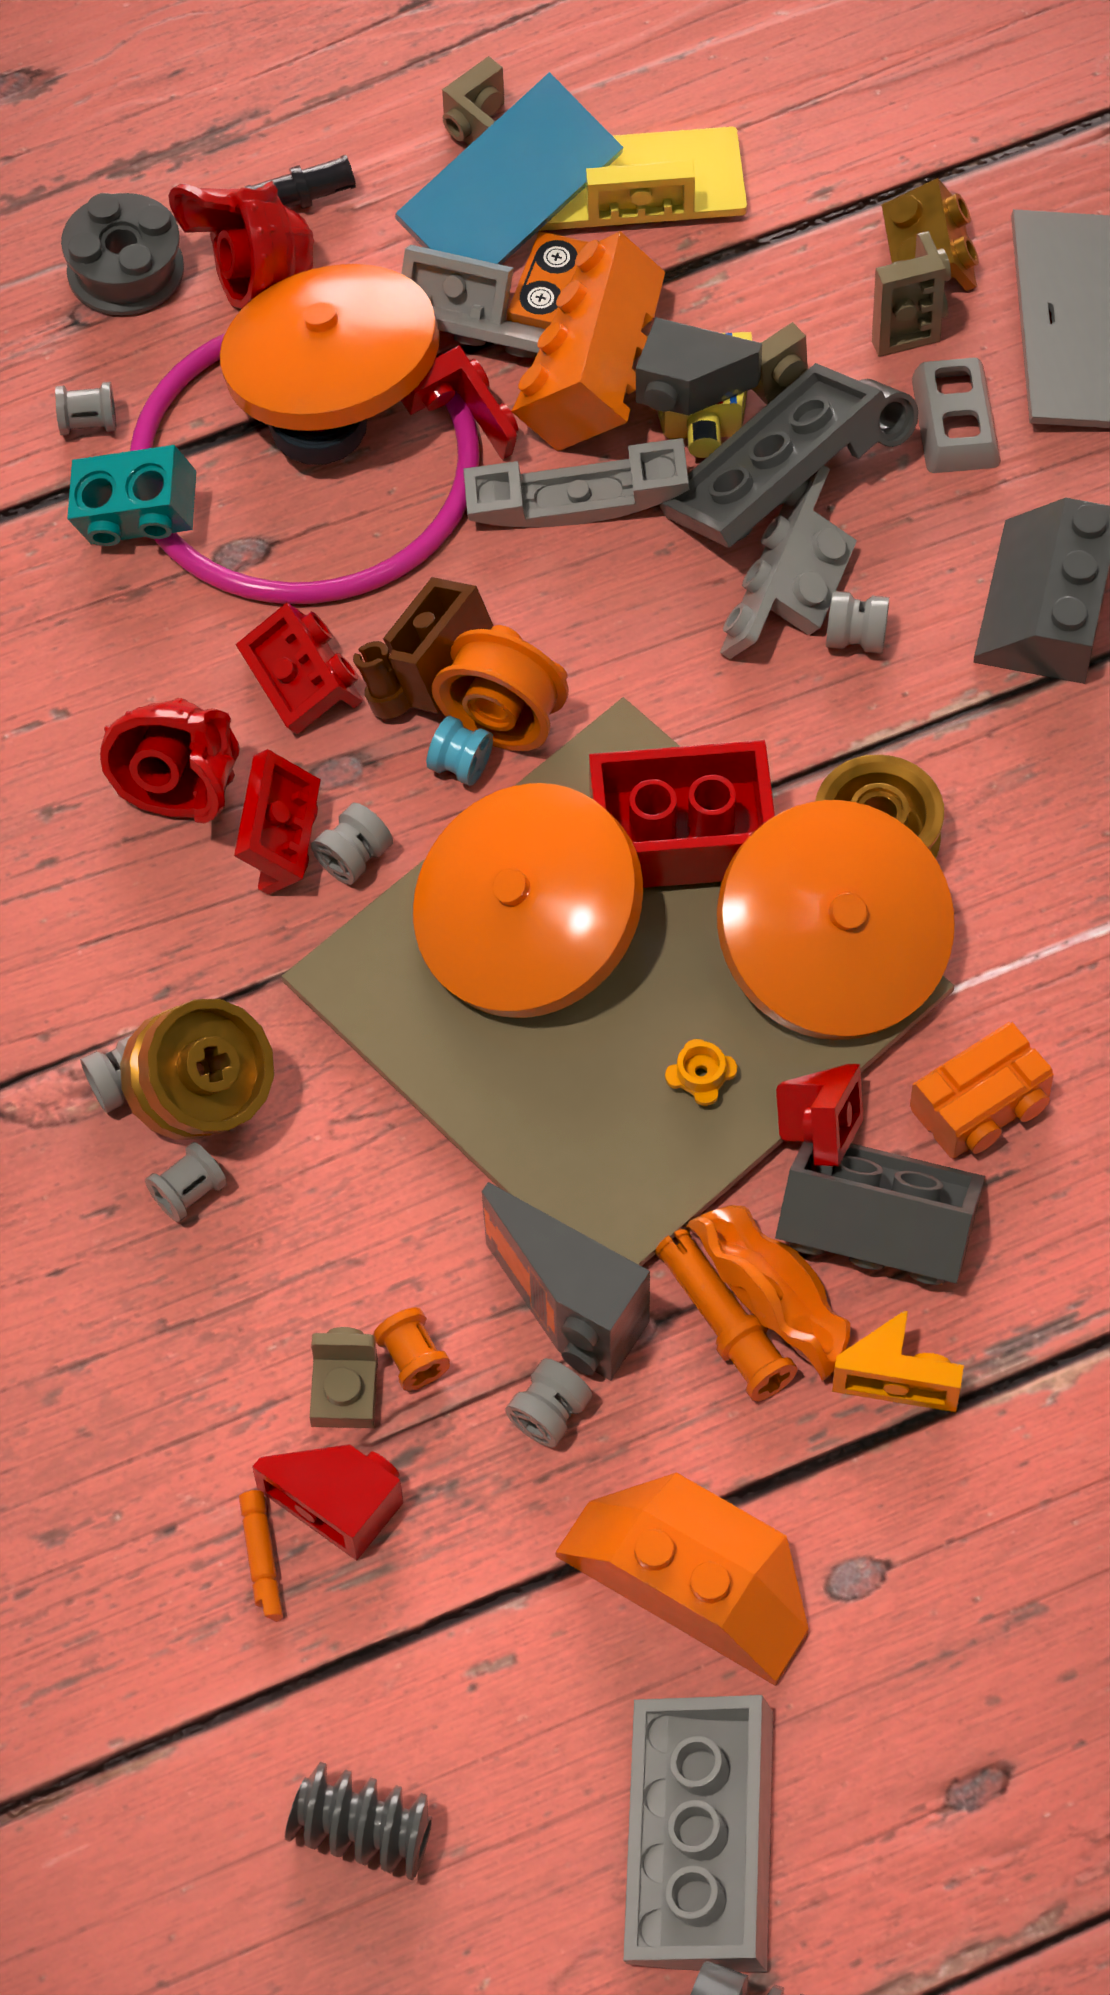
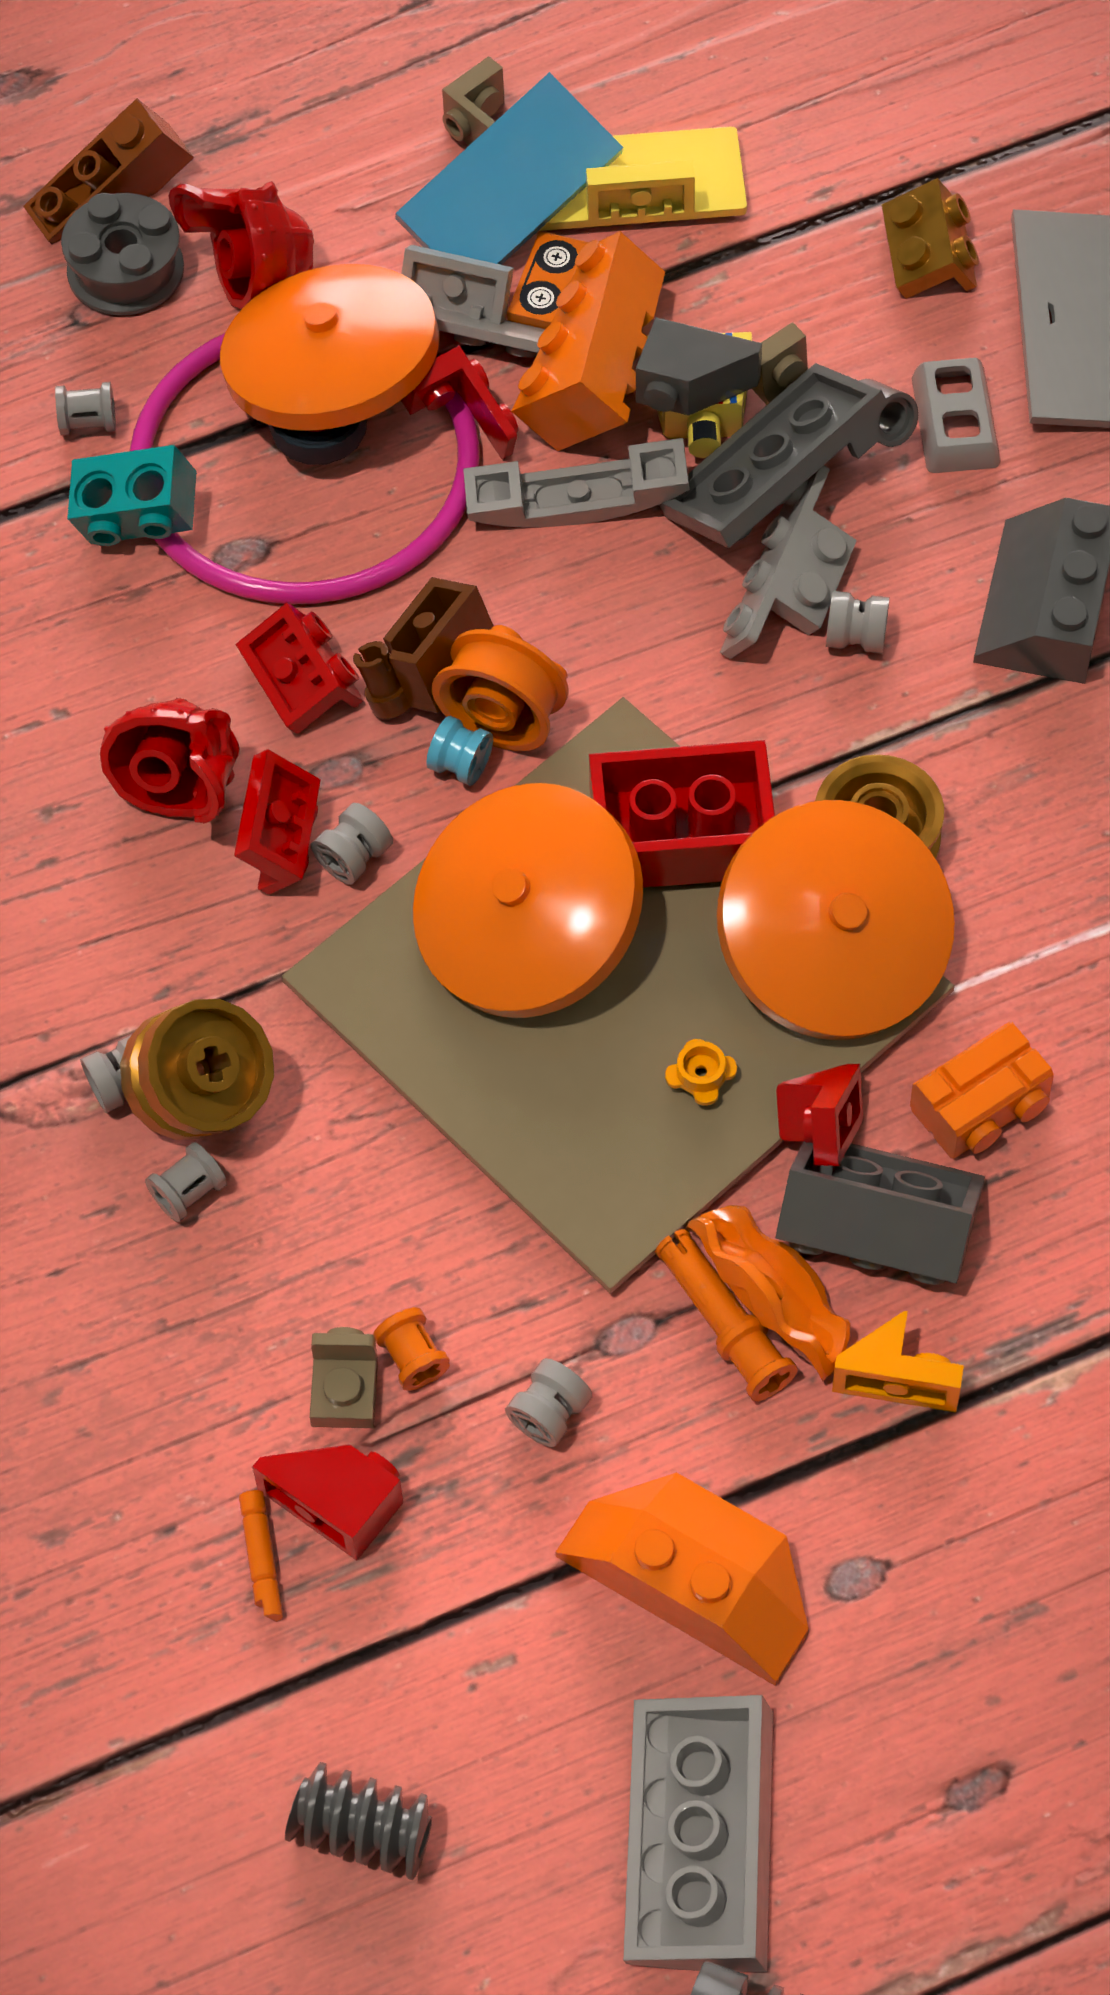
(129, 156): none -> dark orange slope
(313, 182): black pin -> none
(576, 1288): dark grey slope -> none
(910, 299): dark tan bracket -> none

